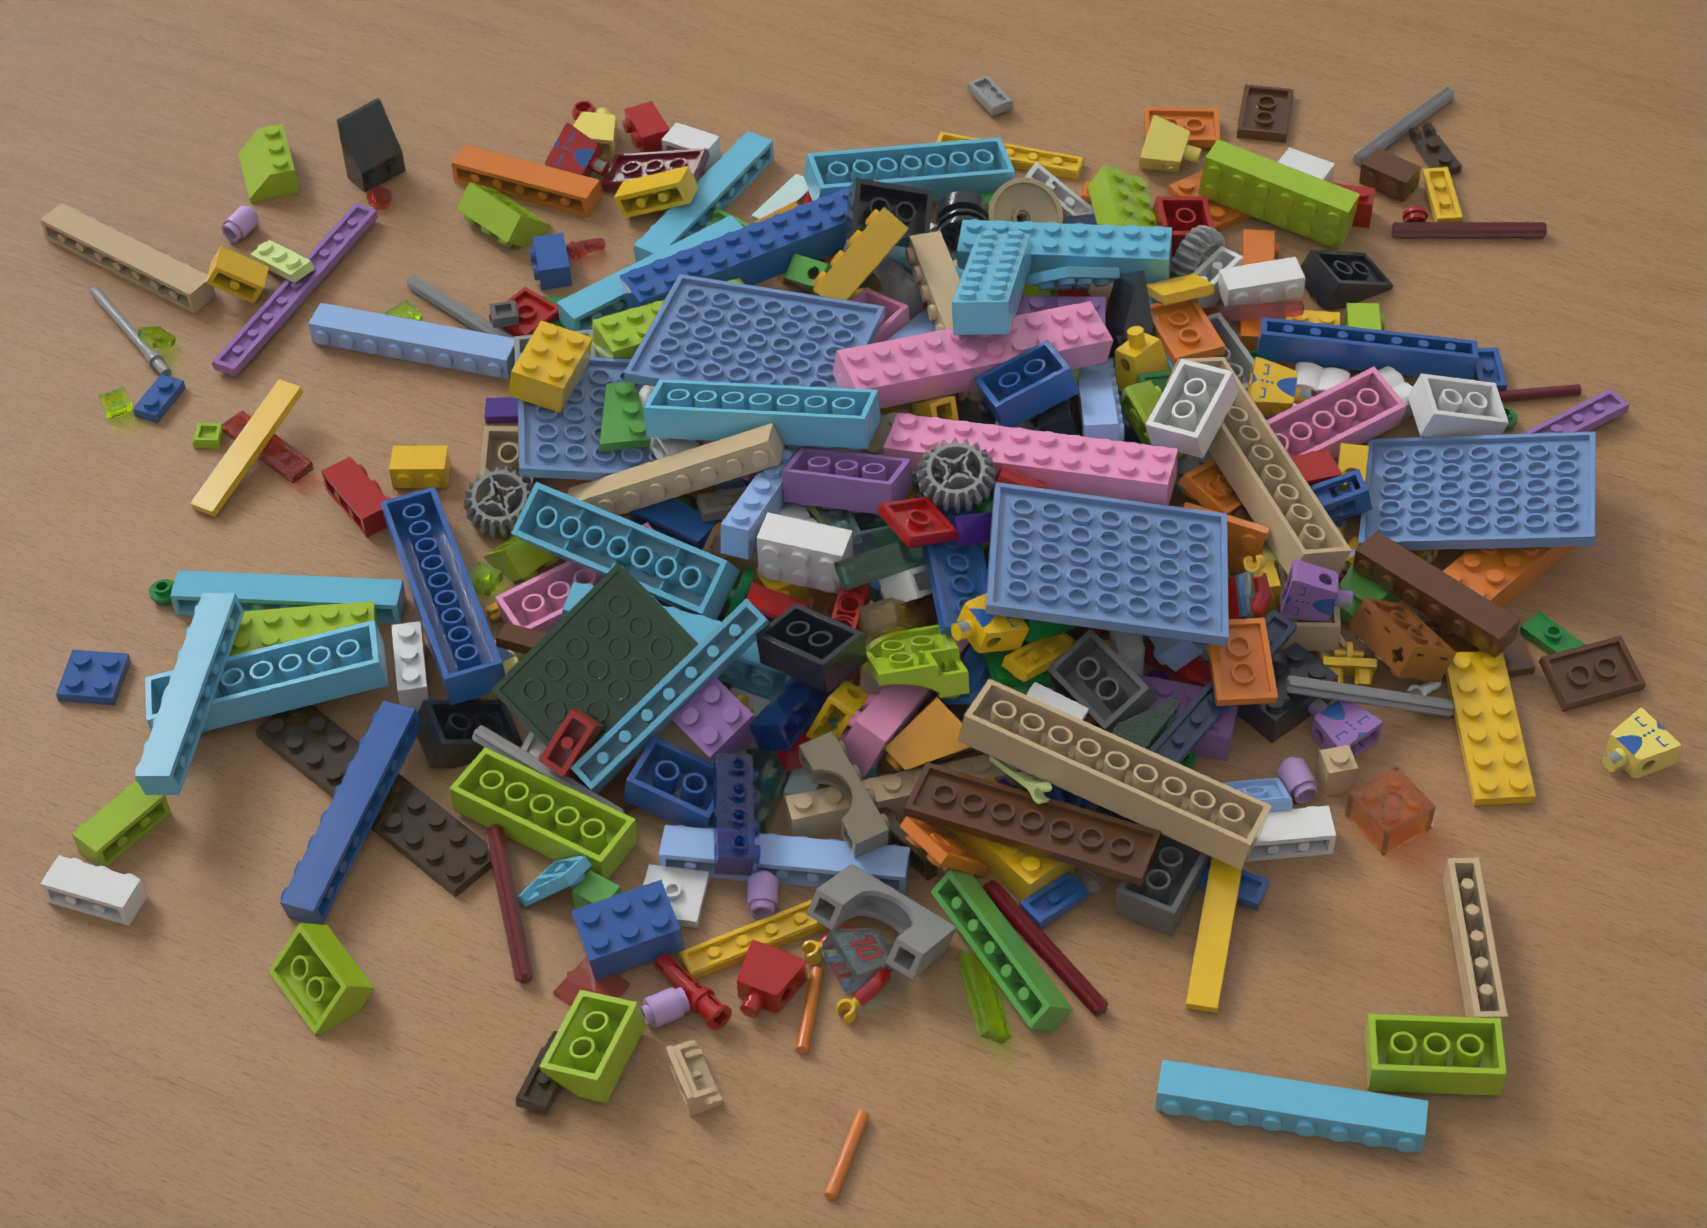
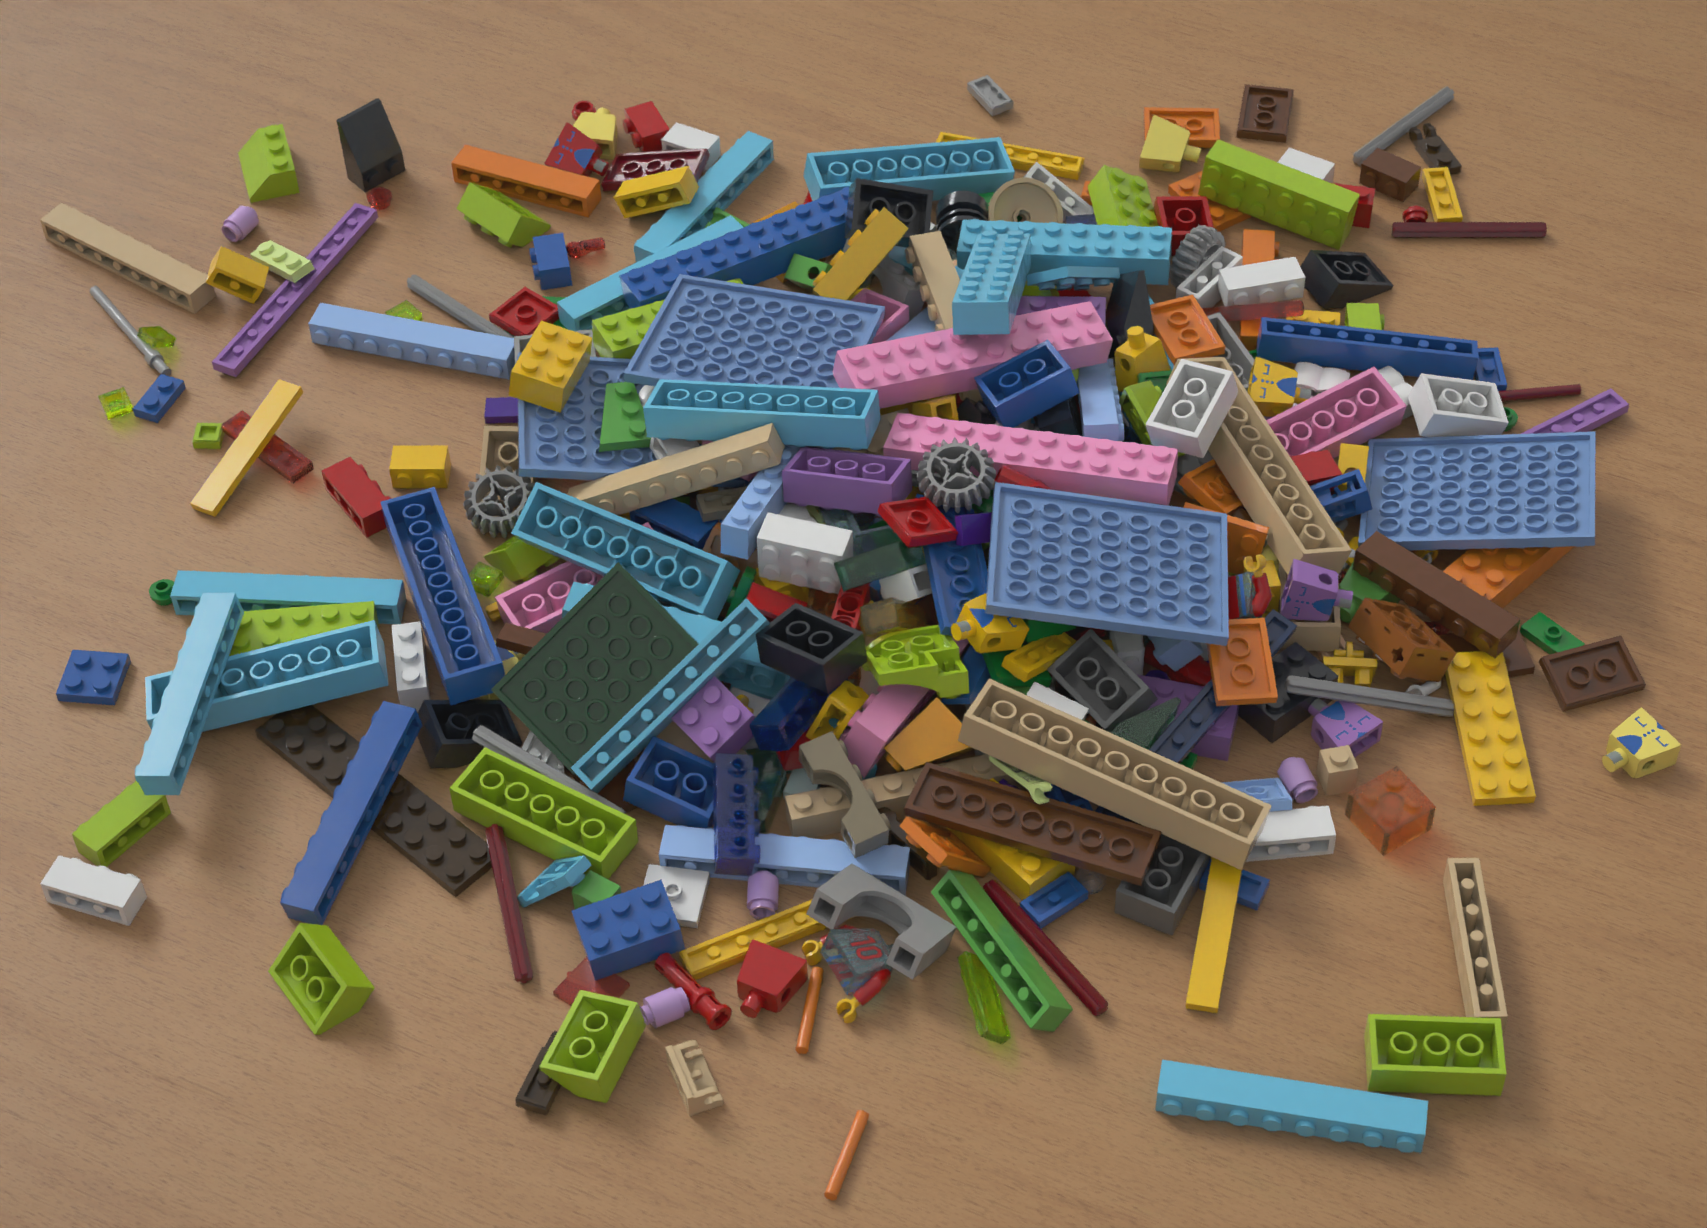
(504, 314): dark grey tile -> none
(571, 742): red brick -> none
(793, 190): light aqua tile -> none
(1180, 289): yellow tile -> none

